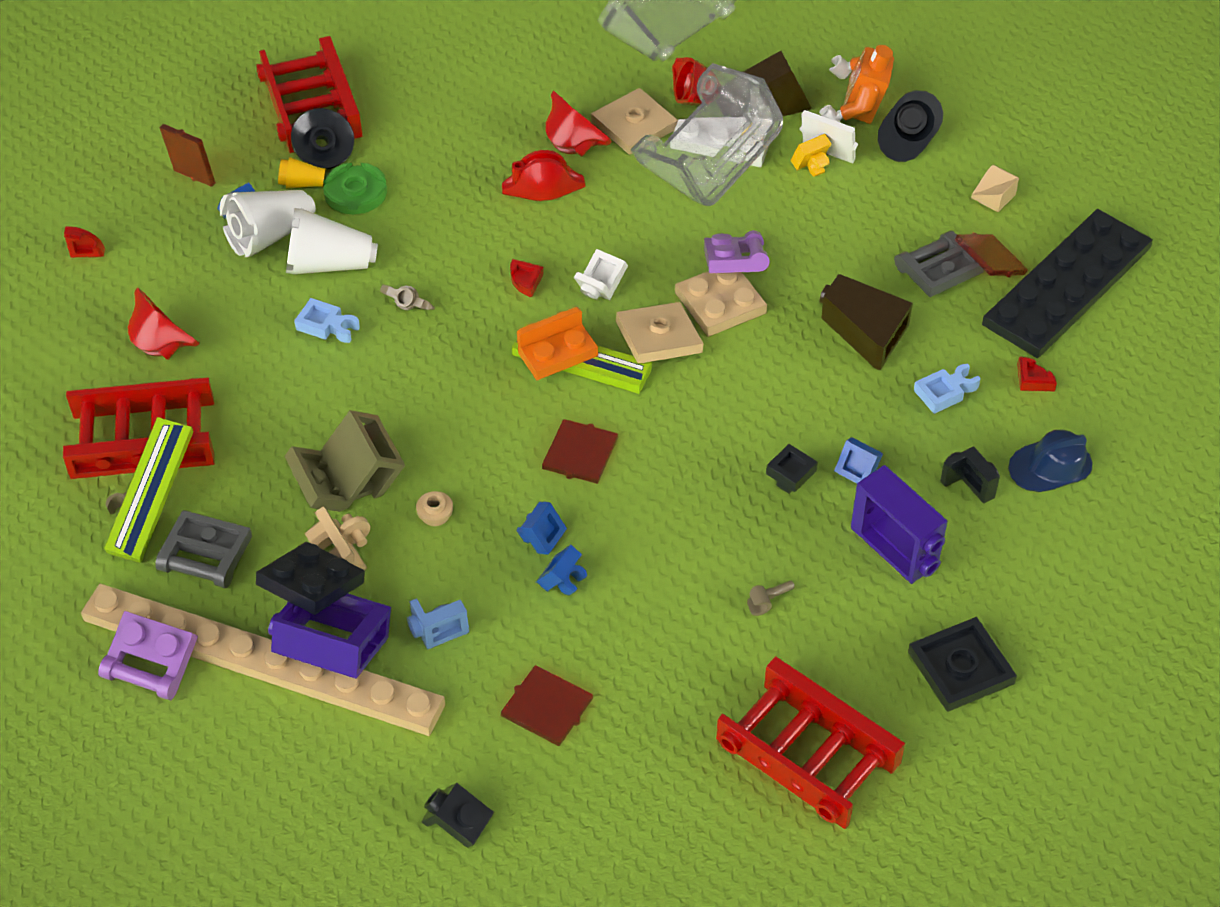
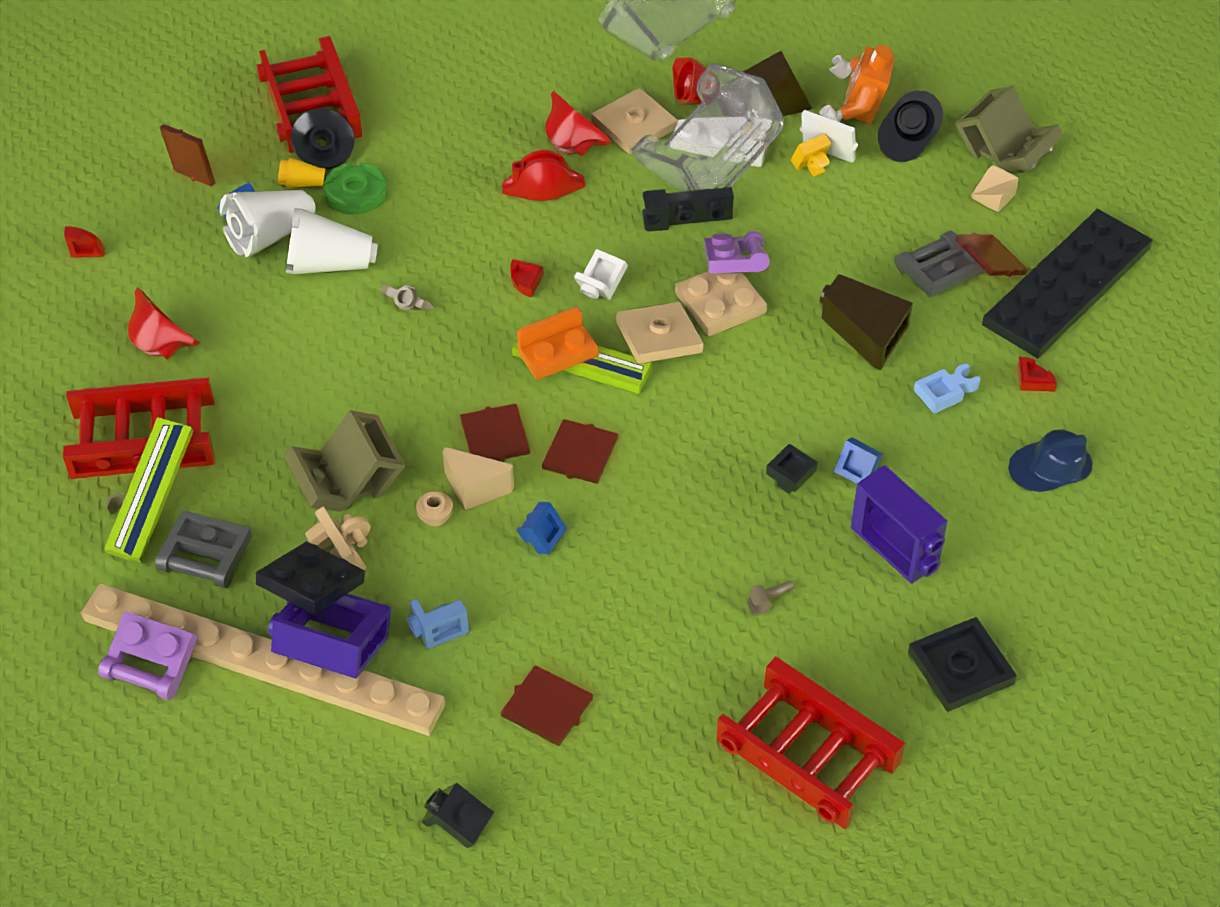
(323, 318): light blue plate -> none
(476, 477): none -> tan slope
(495, 433): none -> clear red piece
(559, 570): blue tile -> none
(686, 207): none -> black plate
(974, 470): black bracket -> none
(1004, 133): none -> olive piece

